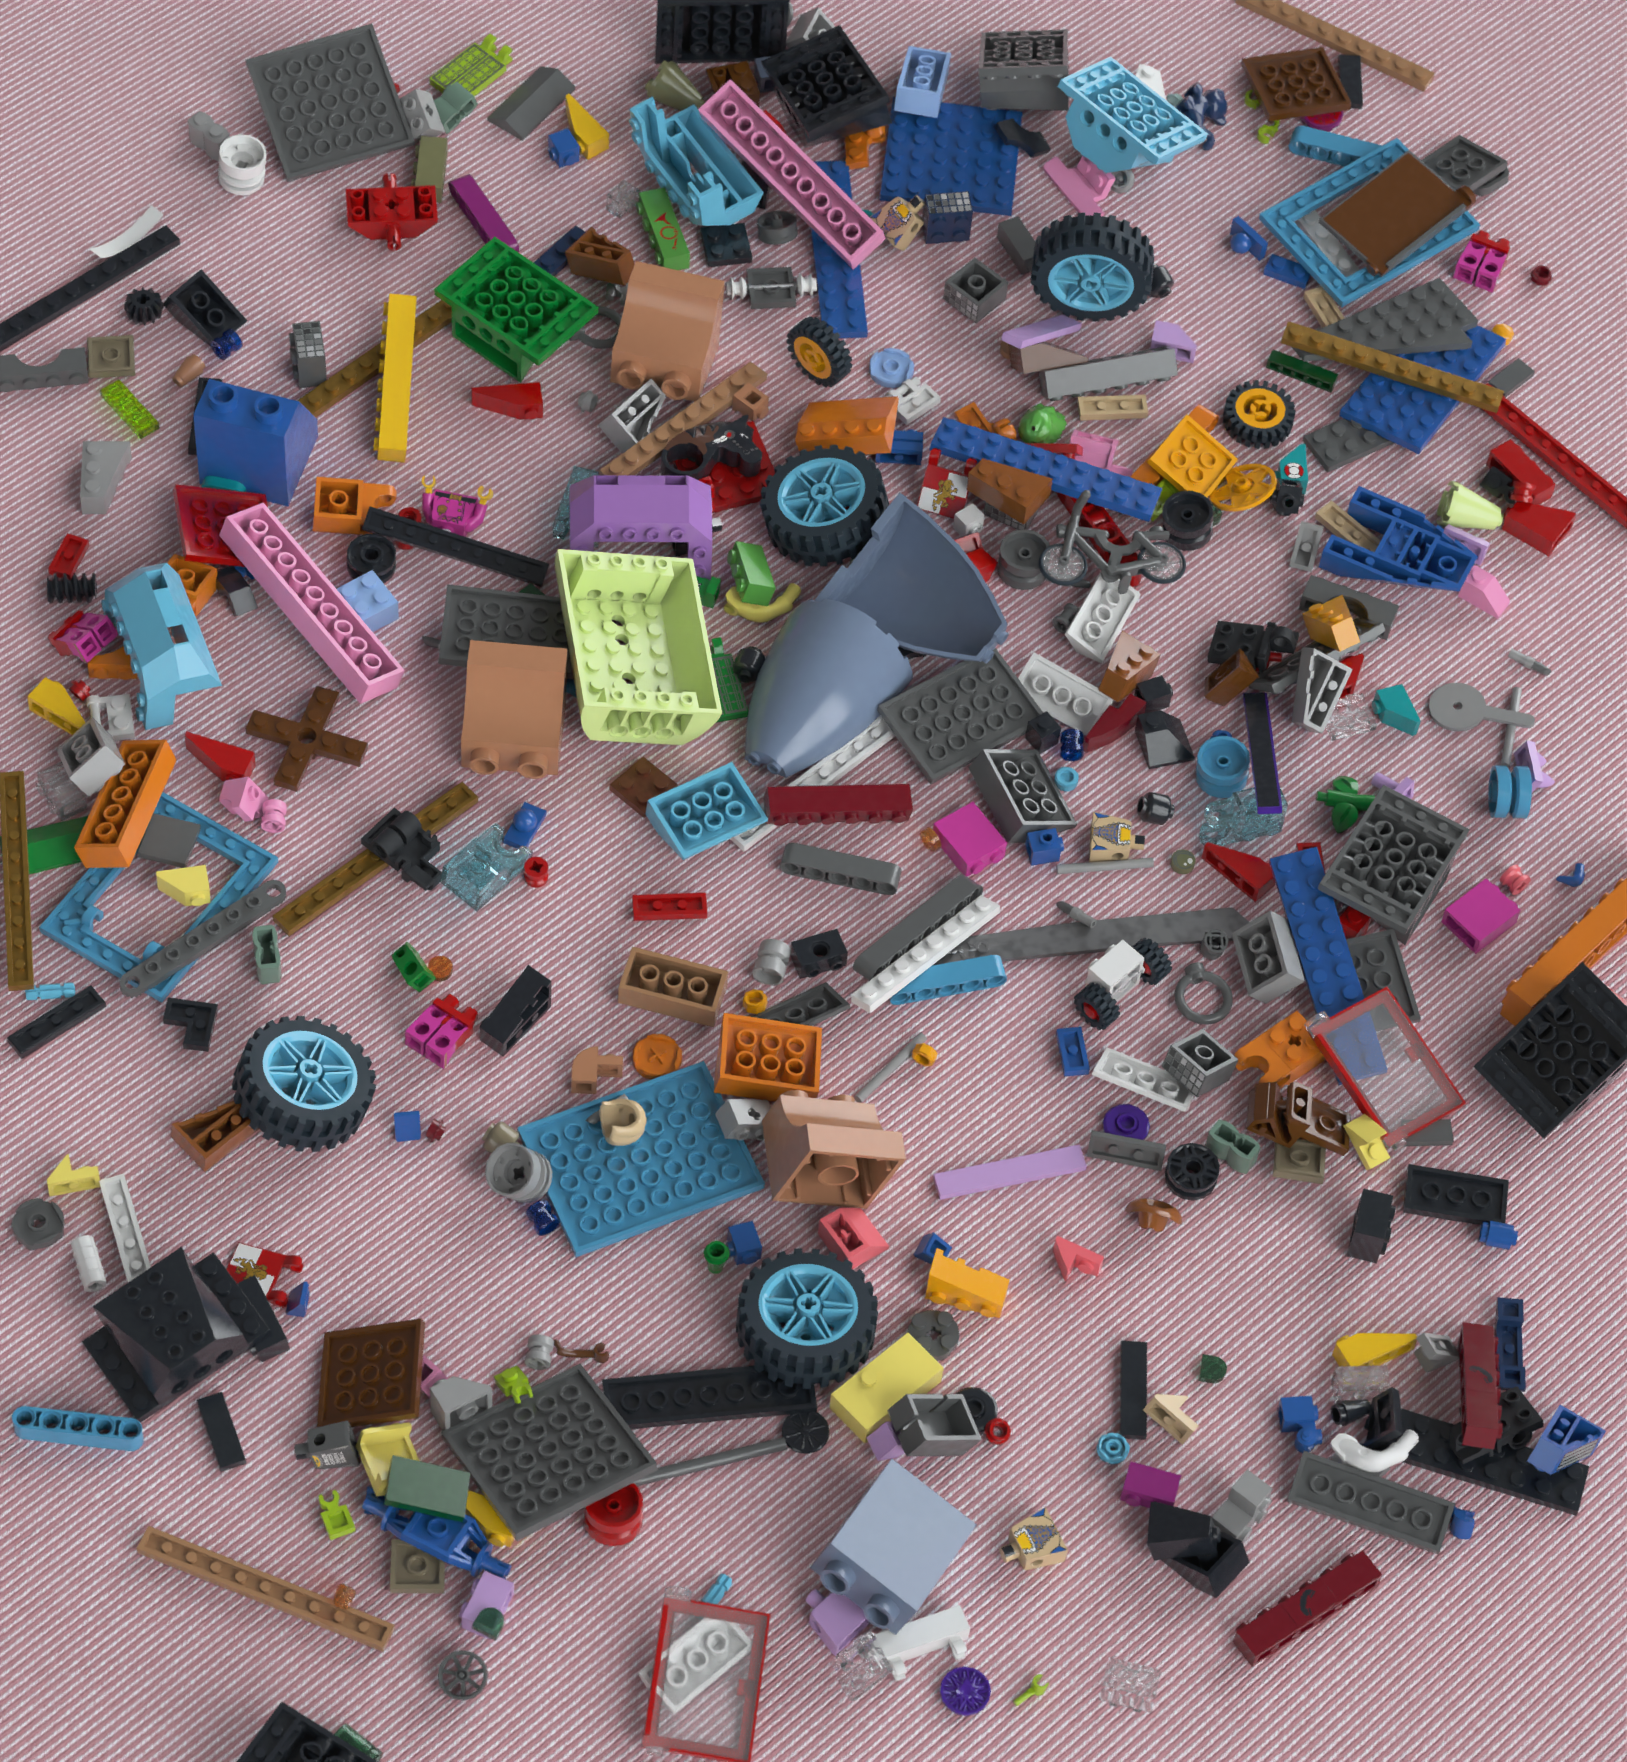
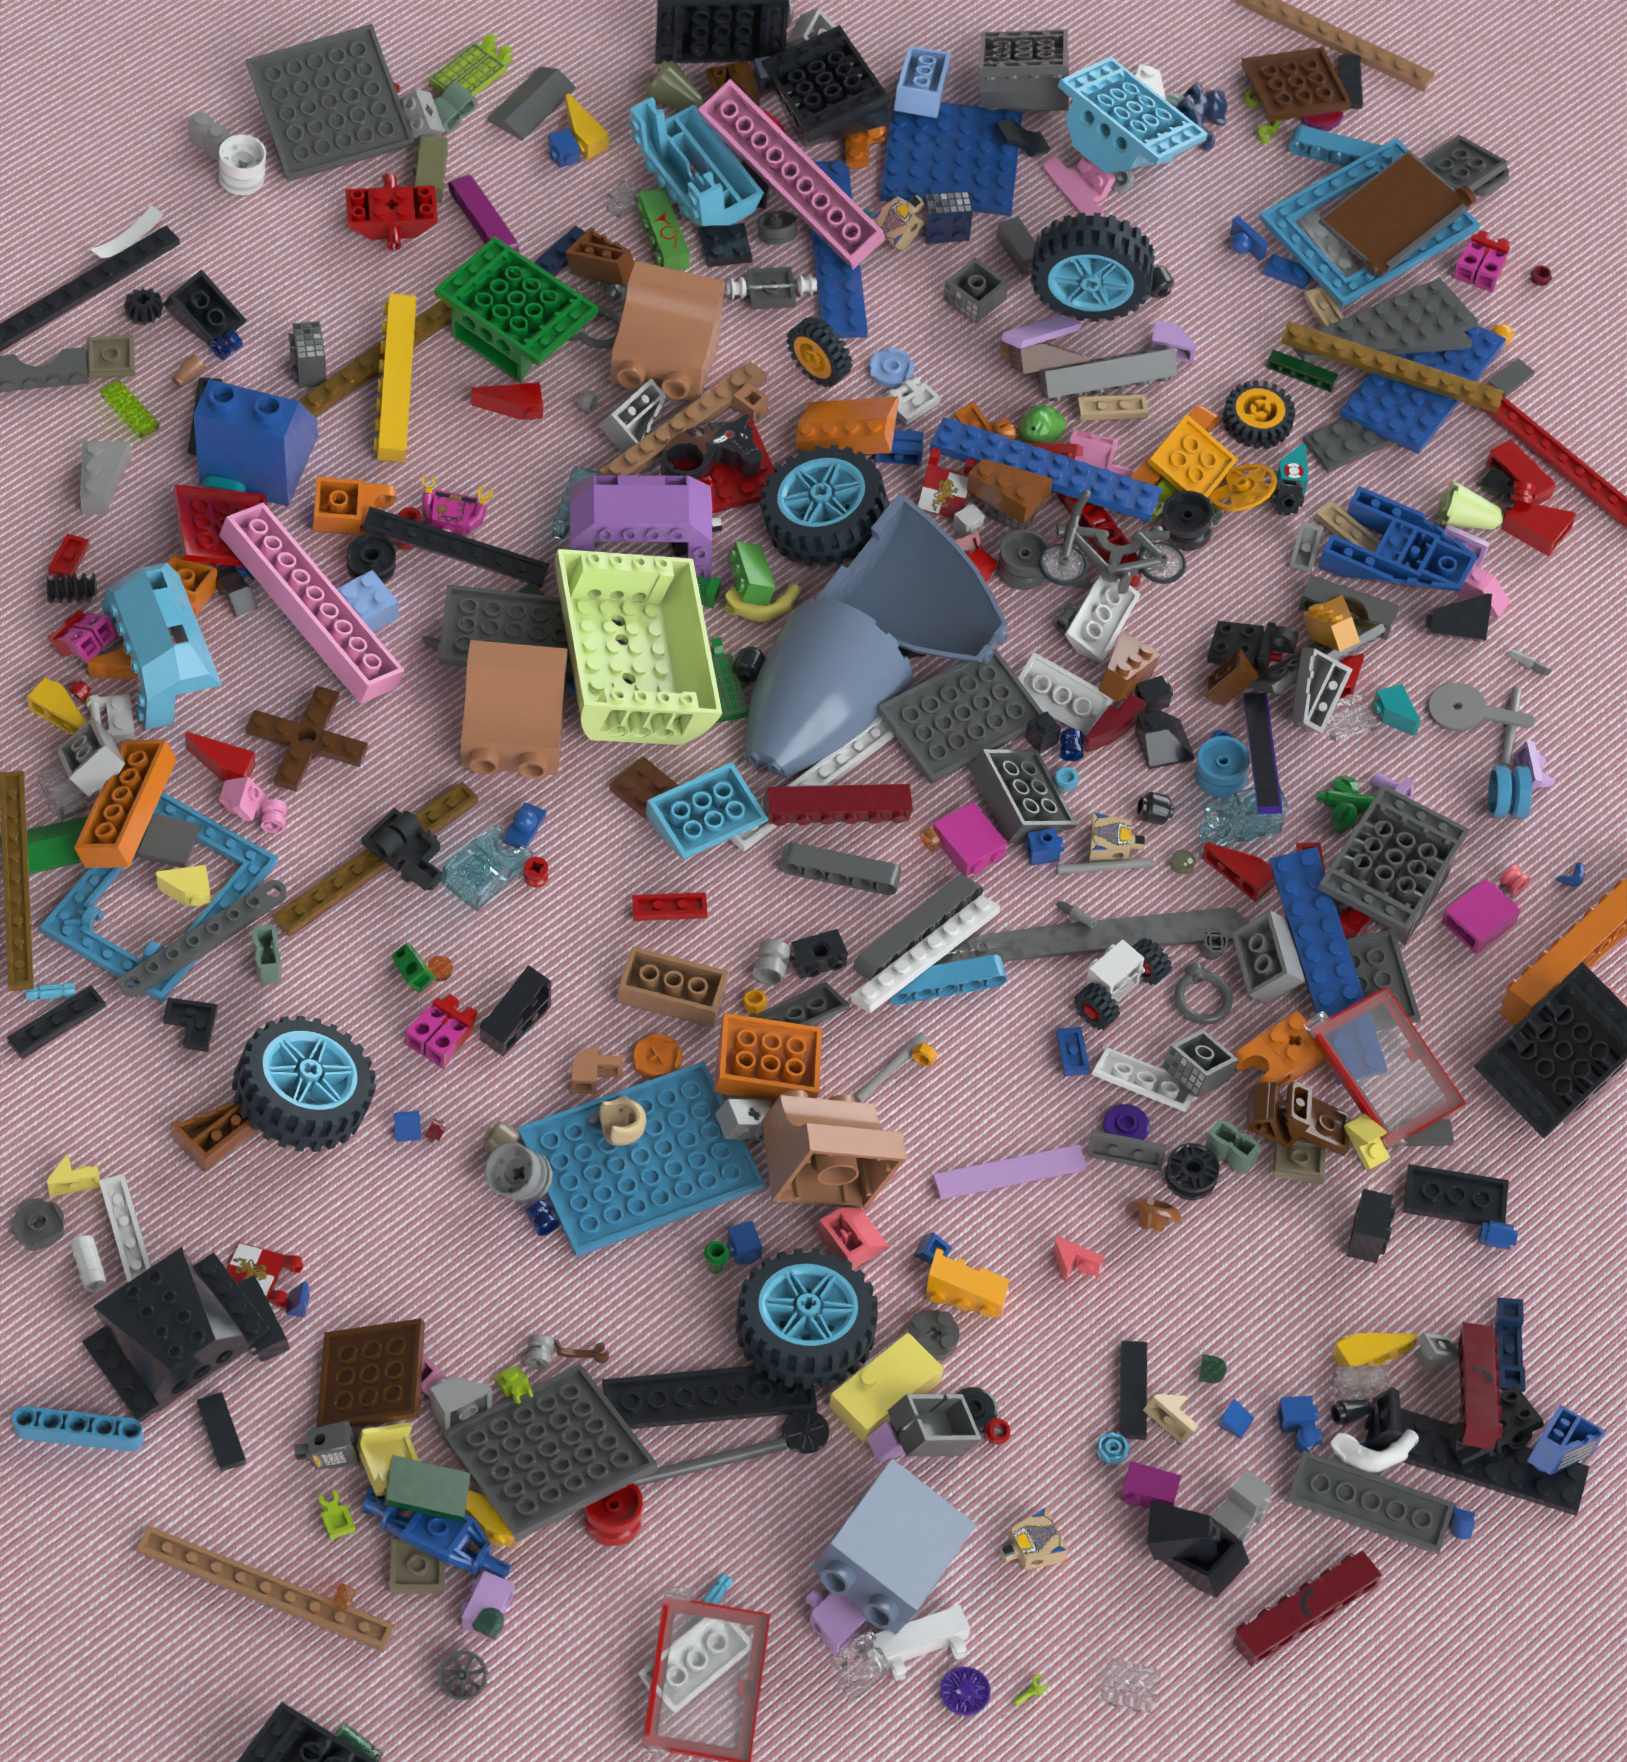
(1236, 1419): none -> blue slope
(1462, 619): none -> black slope

